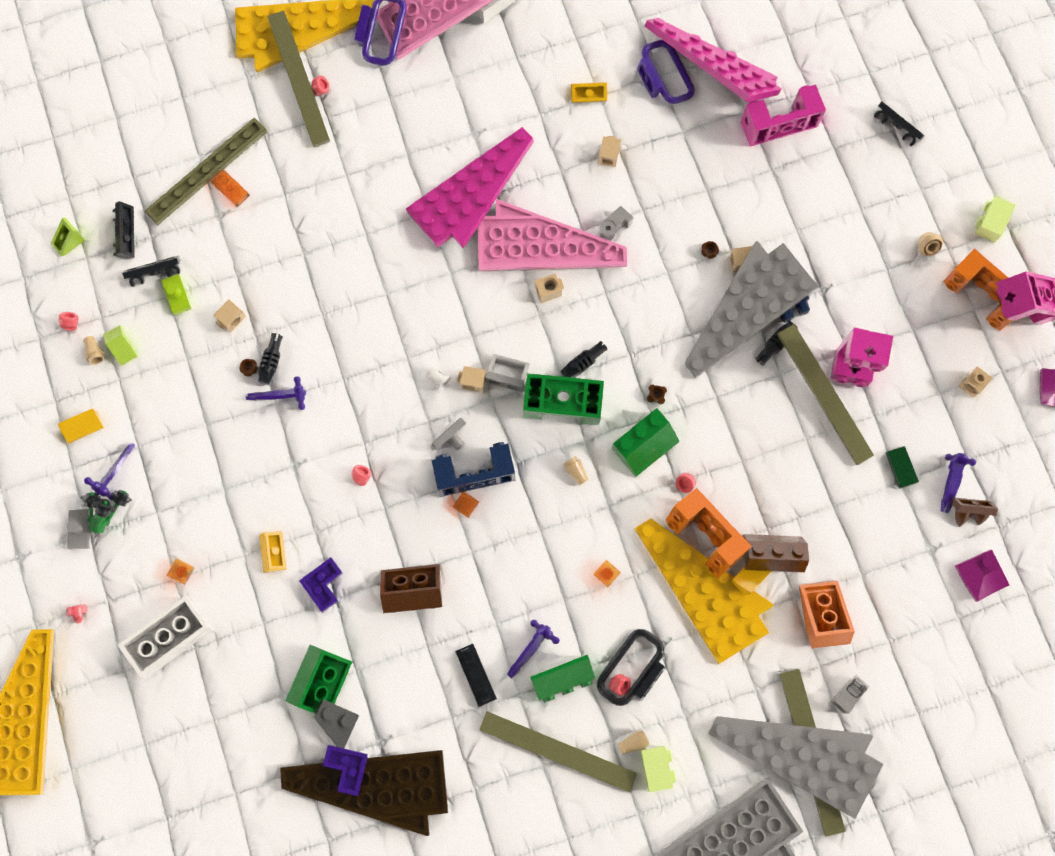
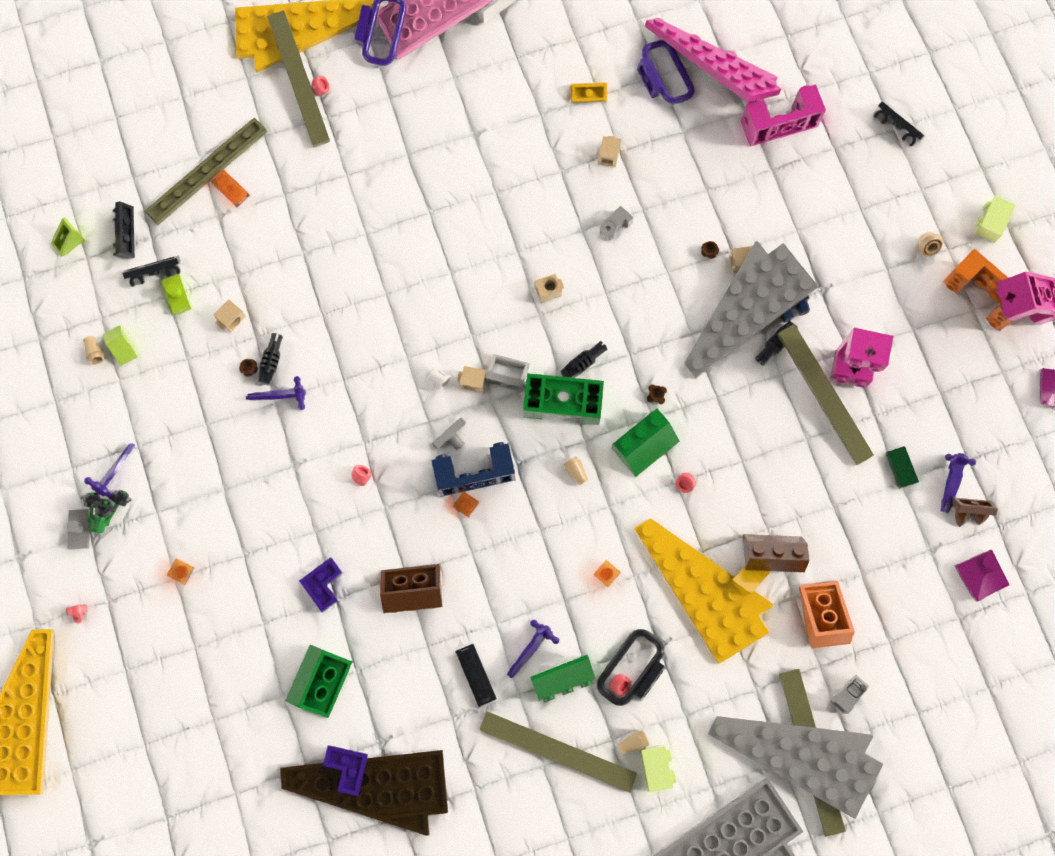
(68, 321): coral tile -> none
(81, 425): yellow slope -> none
(164, 637): white brick -> none
(272, 551): yellow slope -> none
(336, 722): dark grey wing -> none
(465, 198): dark pink wing -> none
(532, 242): bright pink wing -> none
(722, 534): orange plate -> none
(975, 381): tan brick -> none

